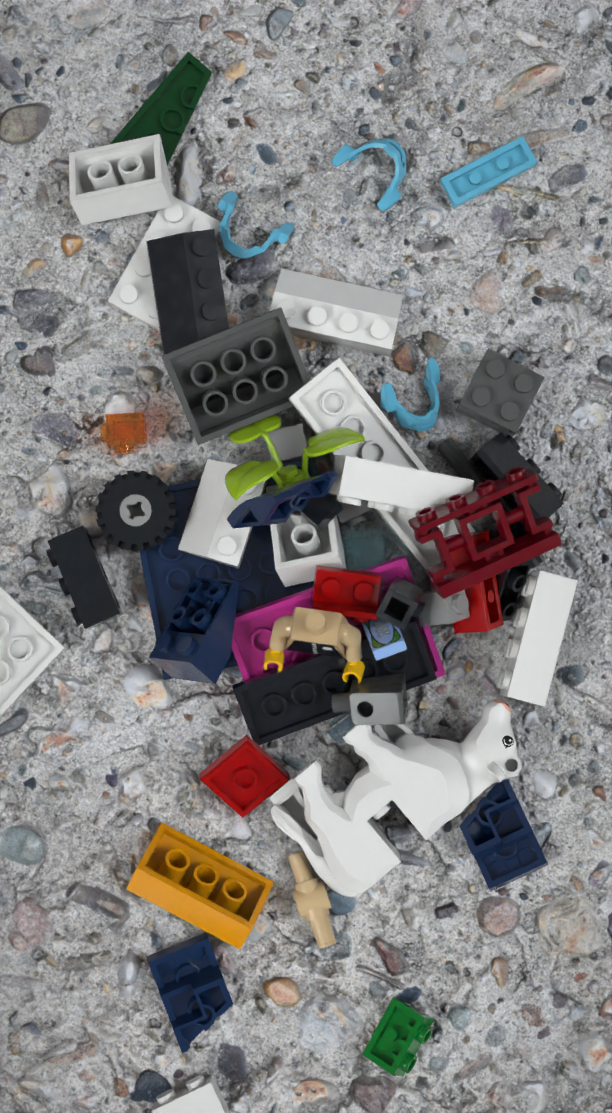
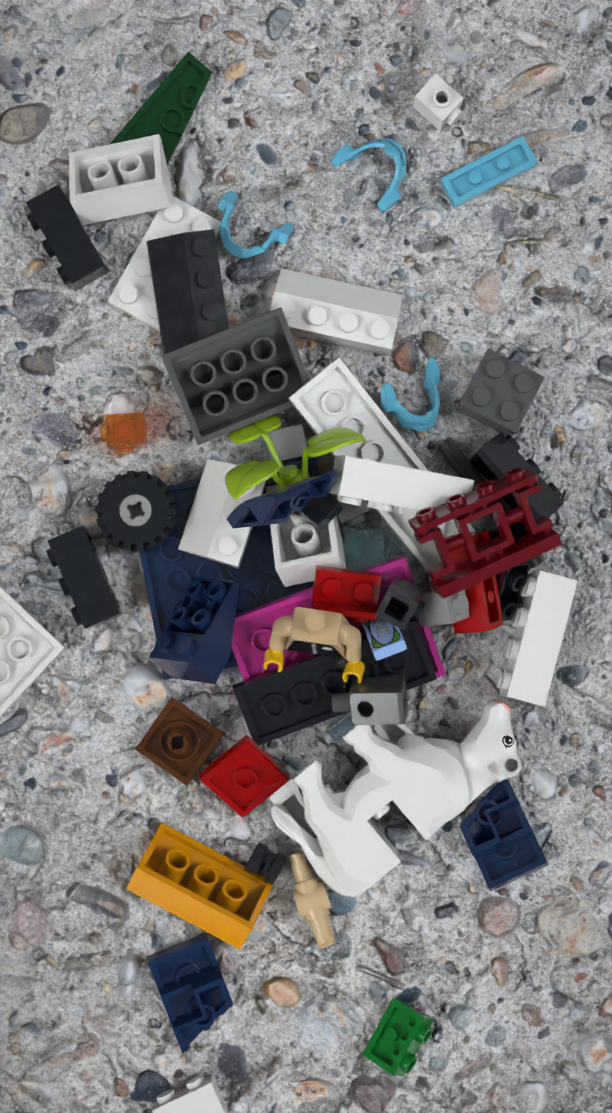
(65, 238): none -> black brick
(179, 741): none -> reddish brown plate
(265, 863): none -> black wheel
(438, 103): none -> white brick

